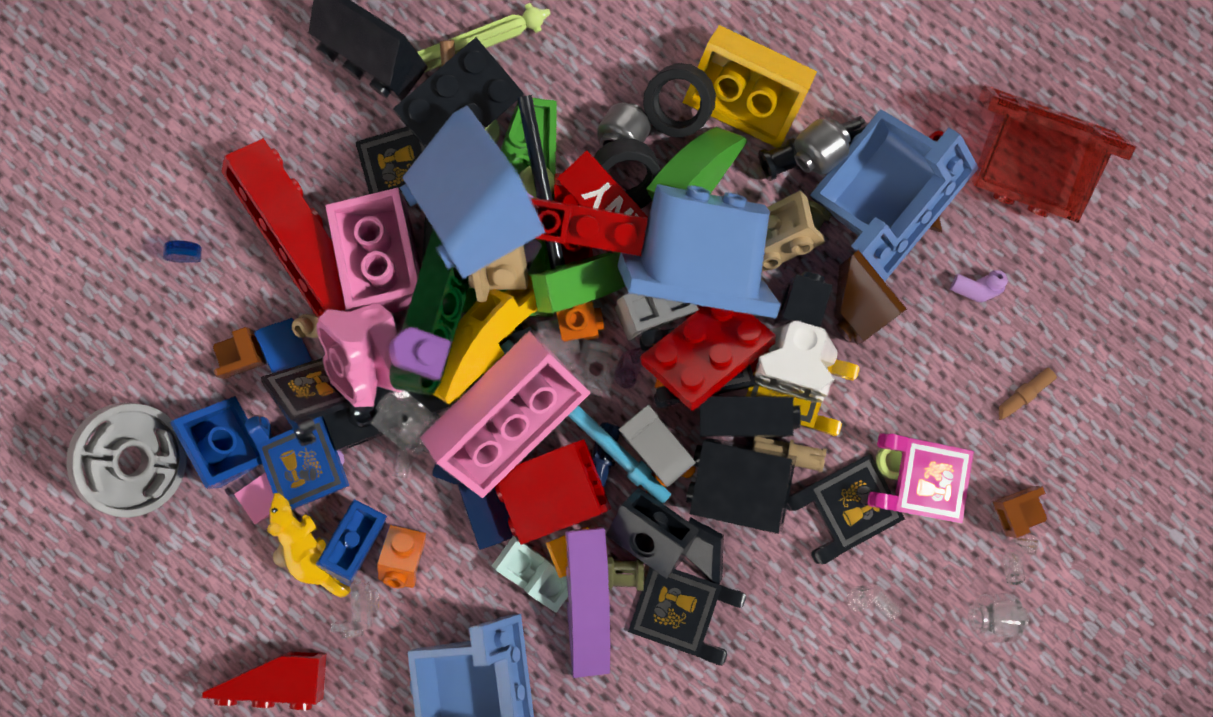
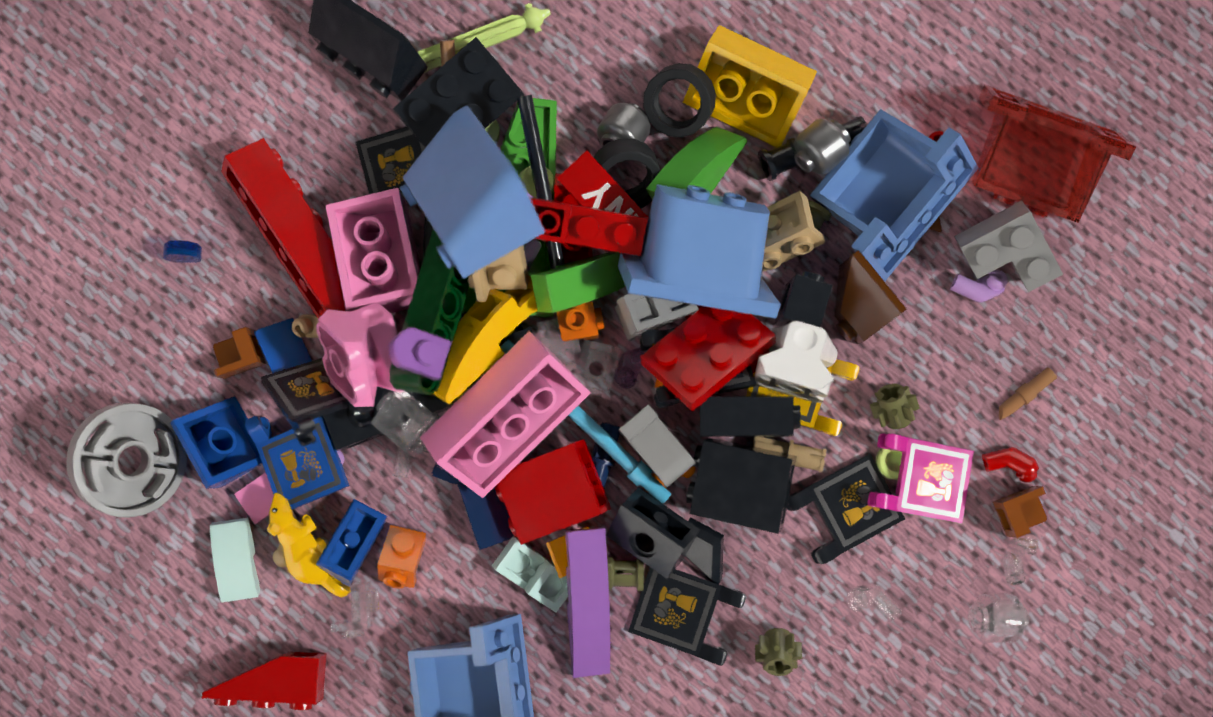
(233, 559): none -> light aqua slope
(778, 651): none -> olive gear
(894, 406): none -> olive gear
(1014, 239): none -> light grey brick
(1022, 463): none -> red arm

